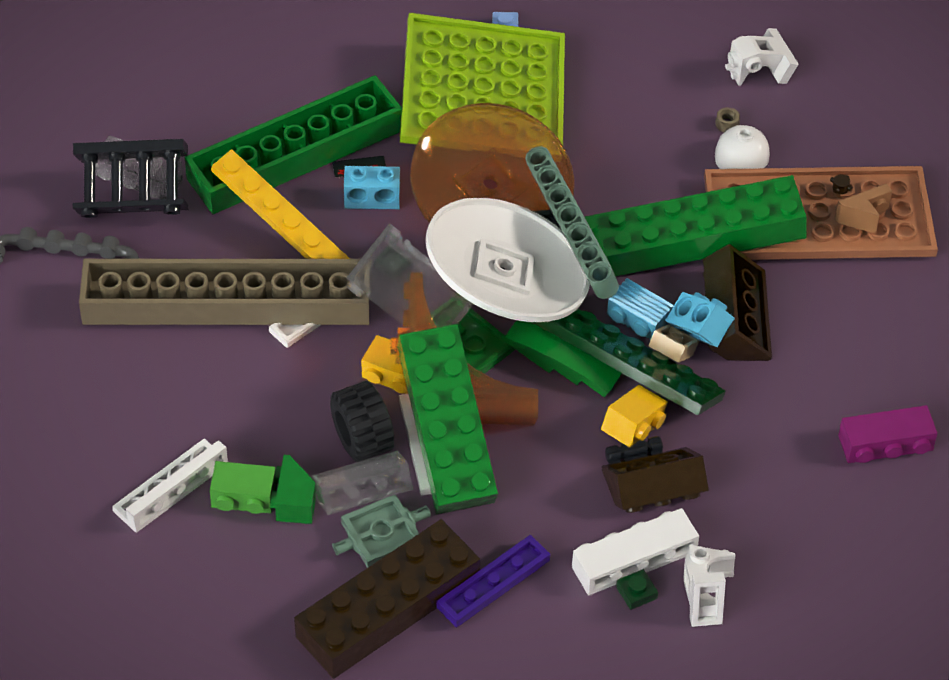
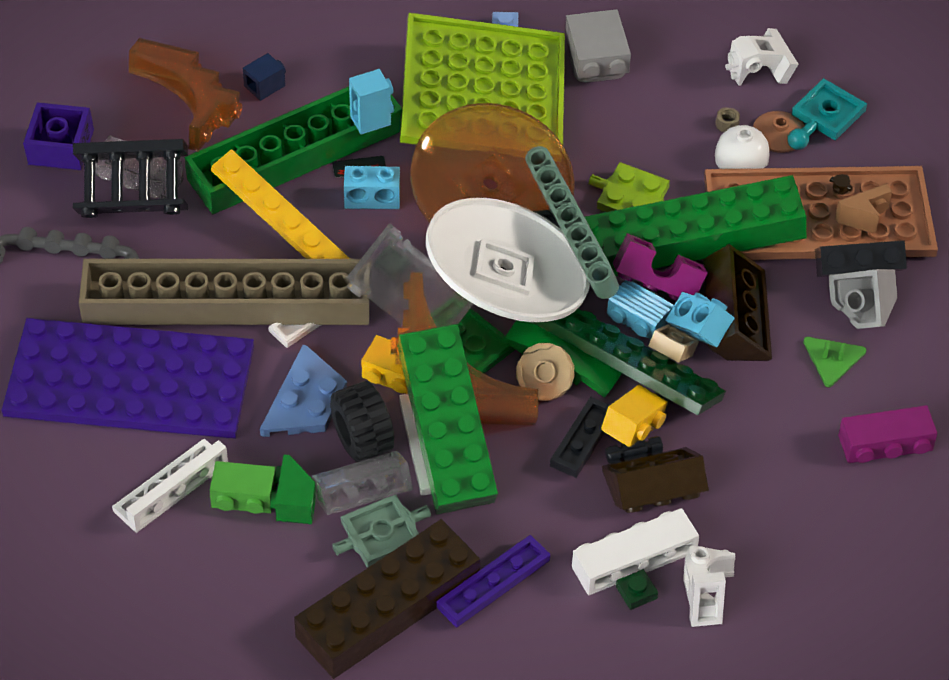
(53, 133): none -> dark purple brick
(129, 378): none -> dark purple plate
(196, 86): none -> clear orange arch
(264, 76): none -> dark blue brick
(304, 397): none -> medium blue wing
(370, 101): none -> medium azure brick
(546, 369): none -> tan tile
(580, 439): none -> black plate
(597, 46): none -> light grey brick
(629, 188): none -> lime plate
(635, 262): none -> magenta arch
(776, 128): none -> nougat dish
(813, 113): none -> teal plate
(832, 358): none -> bright green piece
(860, 257): none -> black arch
(864, 296): none -> light grey slope

